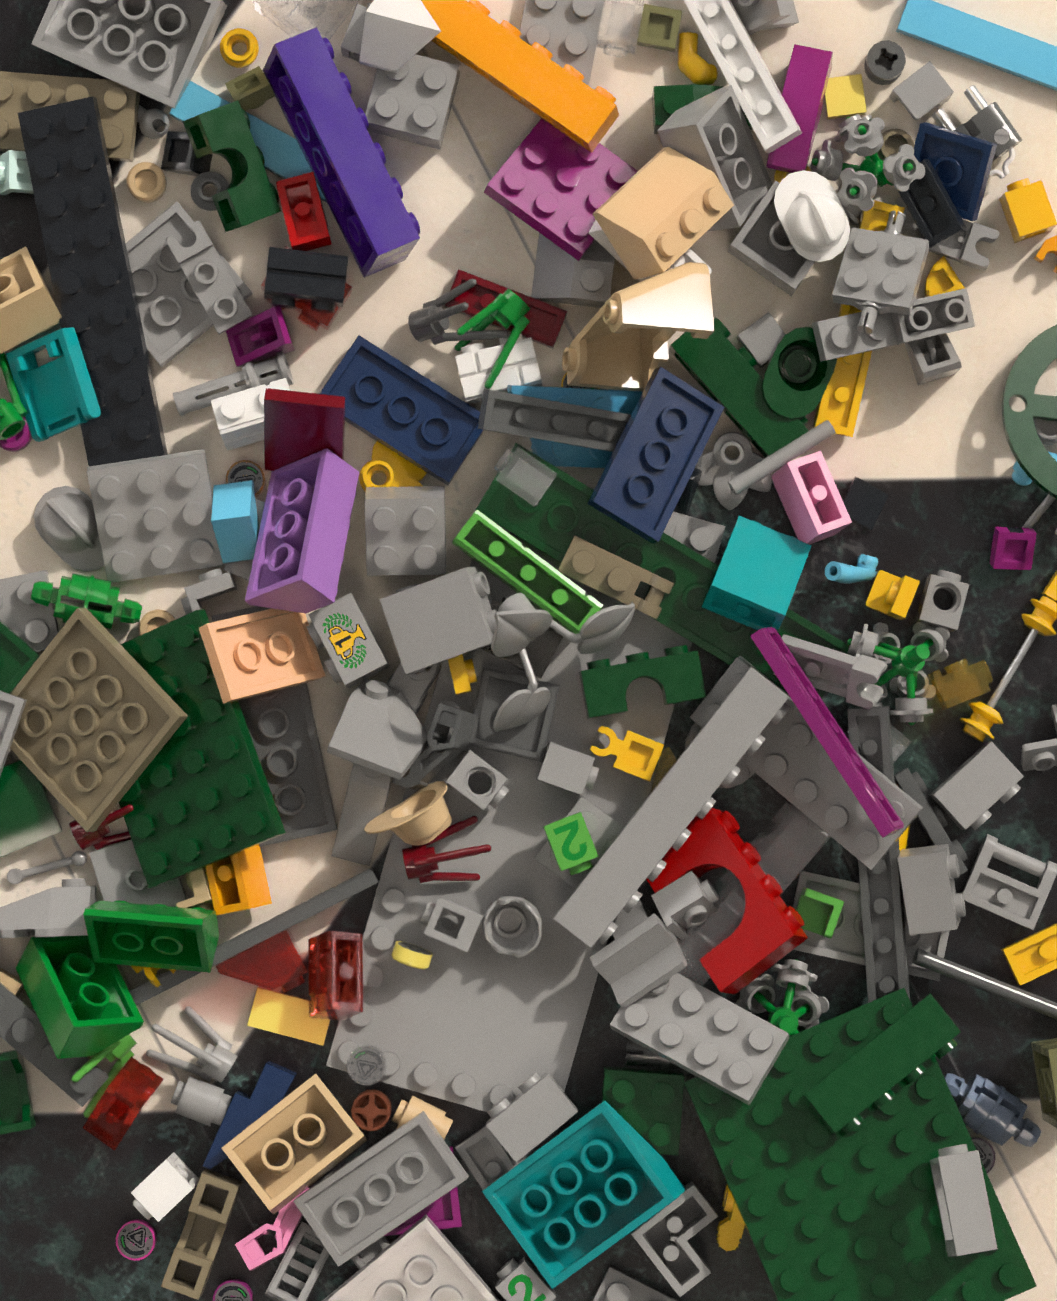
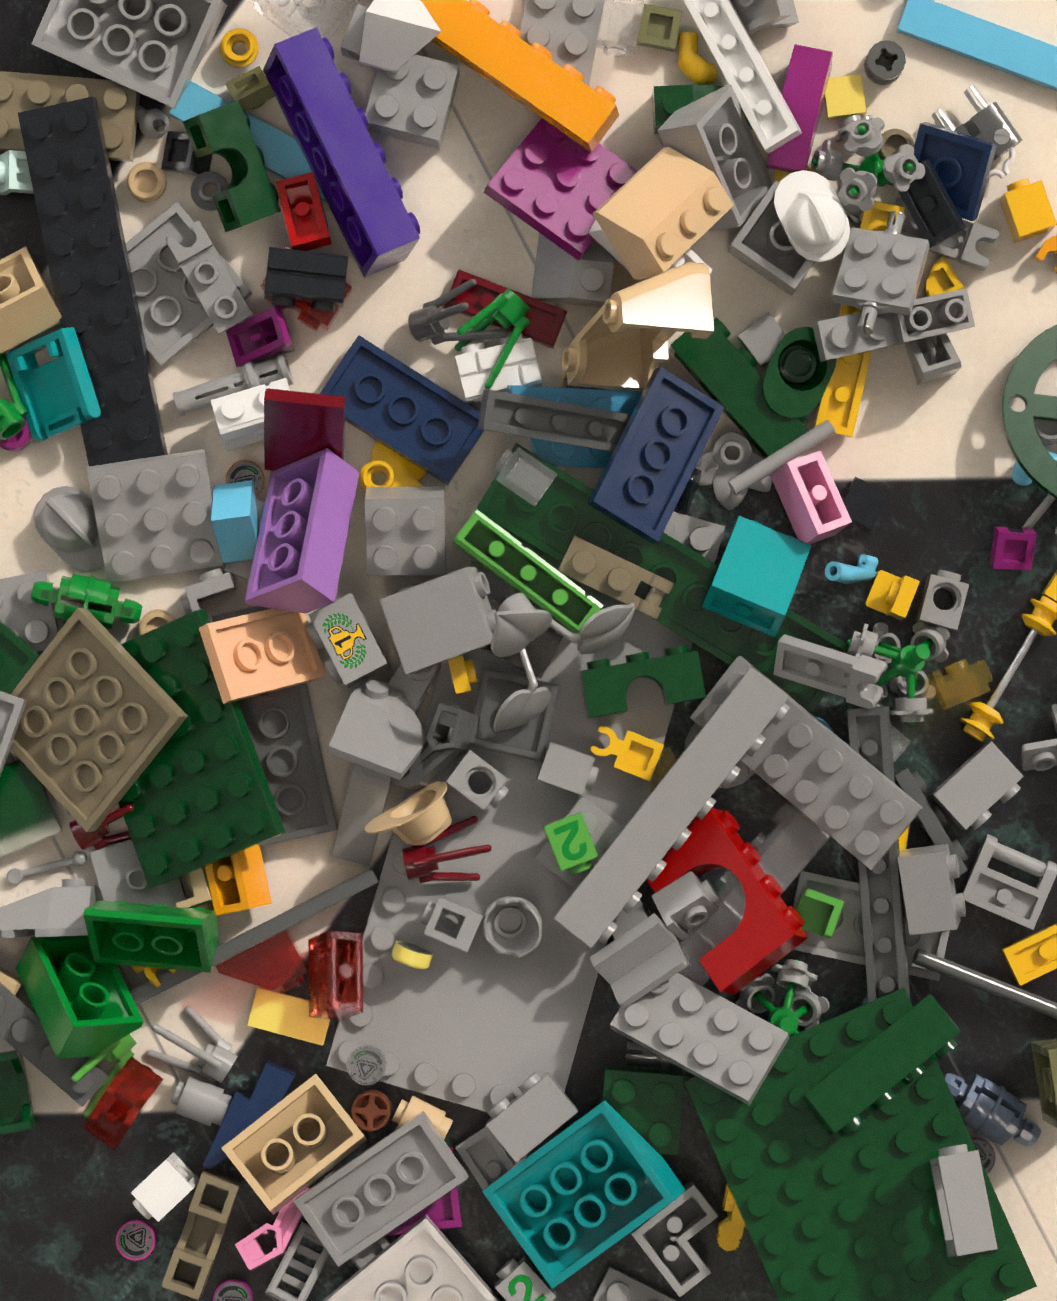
(827, 731): magenta tile -> none
(922, 91): light grey panel -> none

